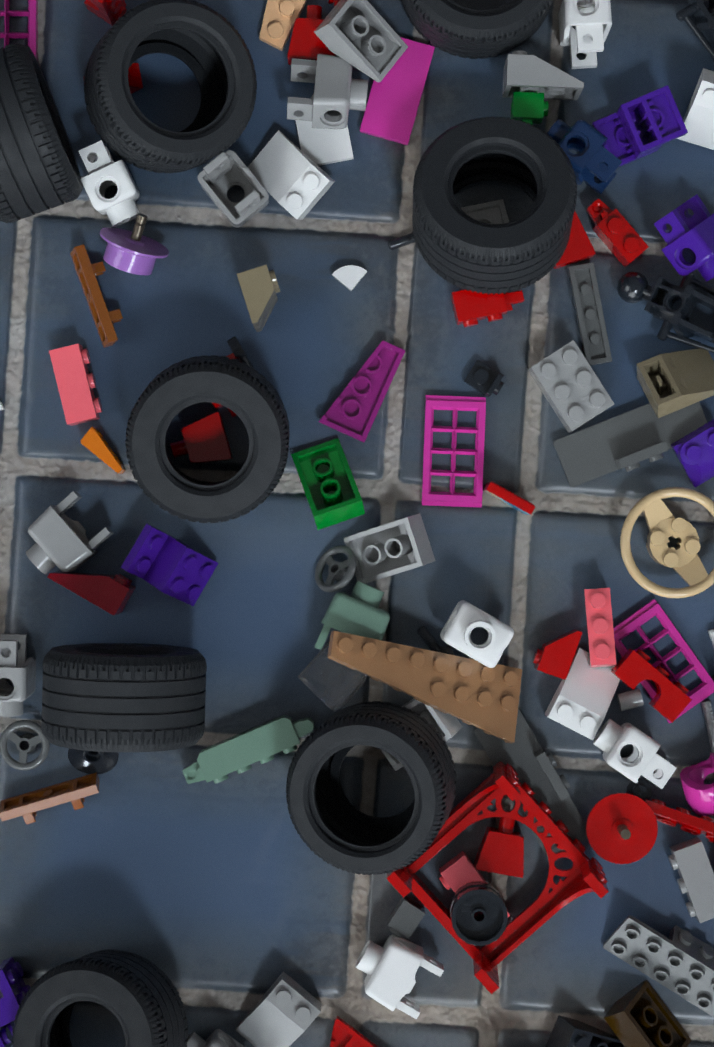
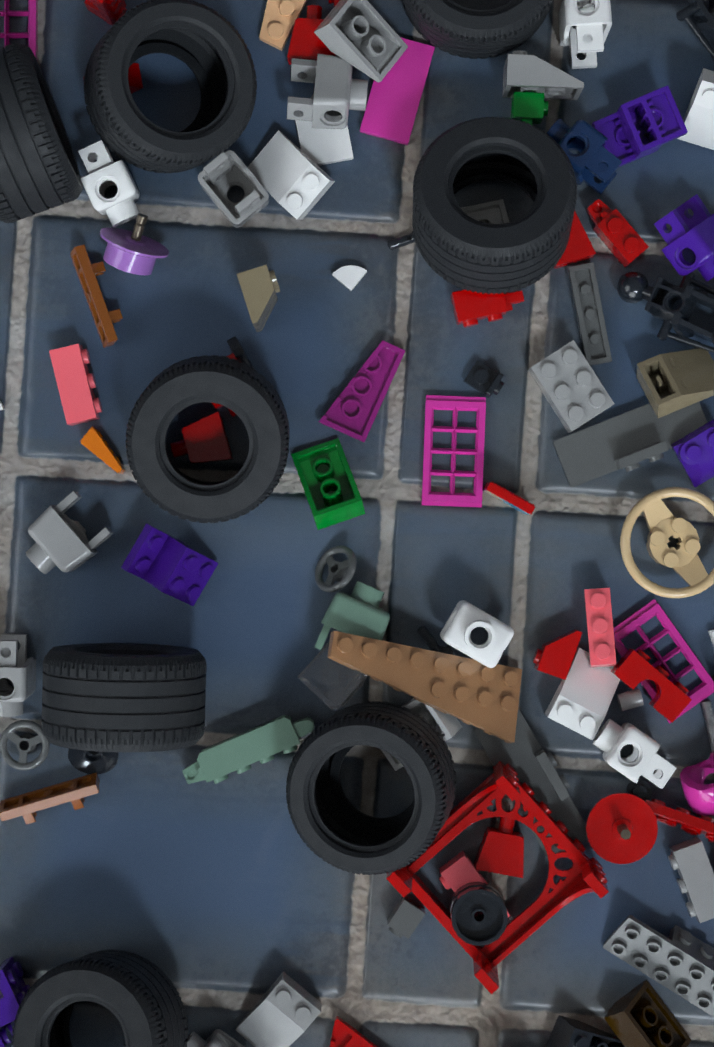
(102, 590): dark red slope -> none
(390, 549): light grey slope -> none
(393, 972): white piece -> none

